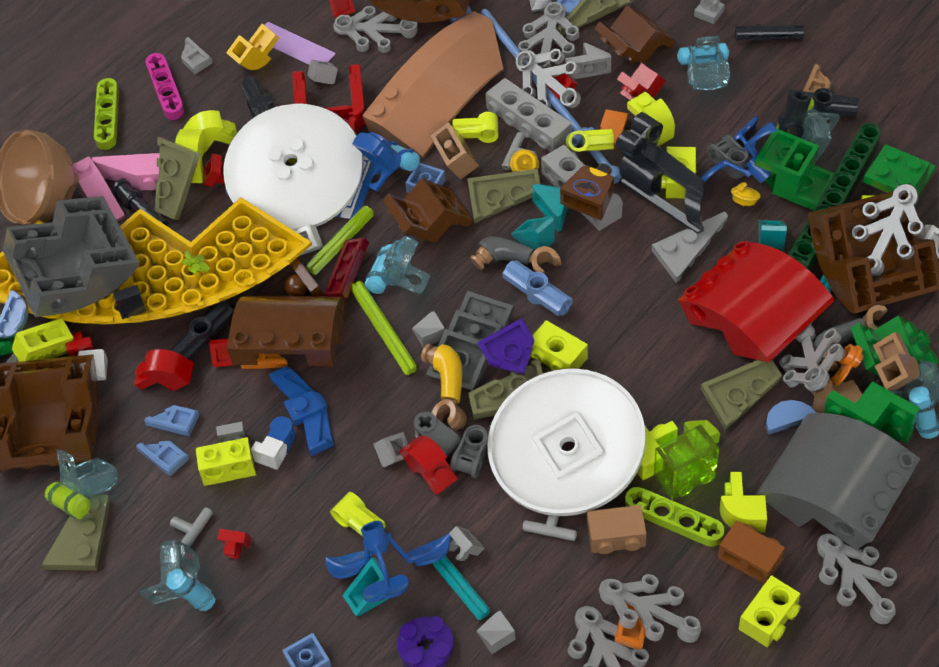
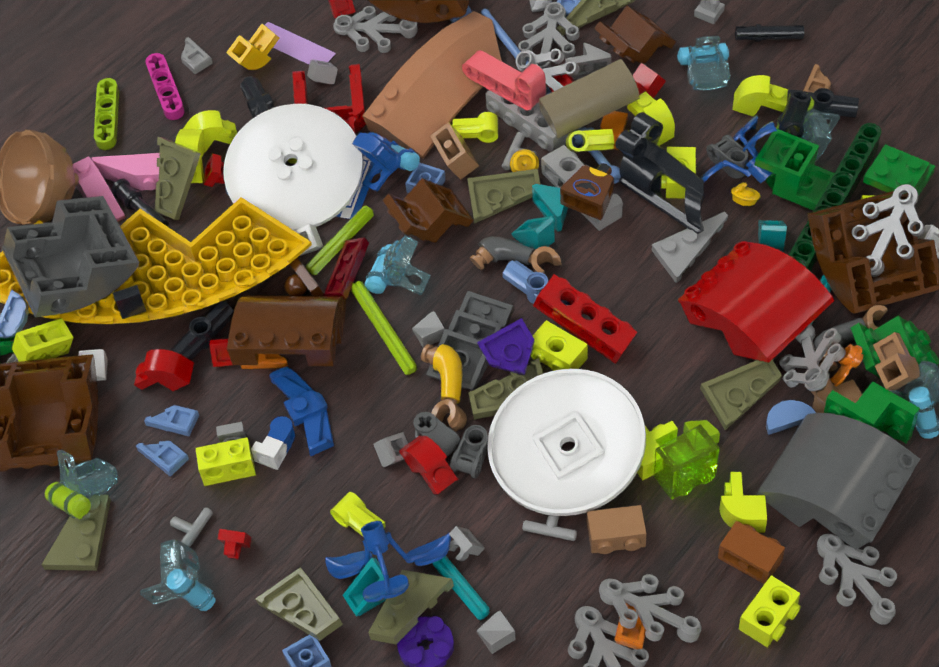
(78, 344): red tile -> none
(196, 263): lime plant -> none
(301, 605): none -> wing
(402, 612): none -> olive wing
(515, 86): none -> coral beam
(588, 331): none -> red brick
(589, 98): none -> dark tan brick
(677, 512): lime beam -> none
(756, 92): none -> neon yellow brick

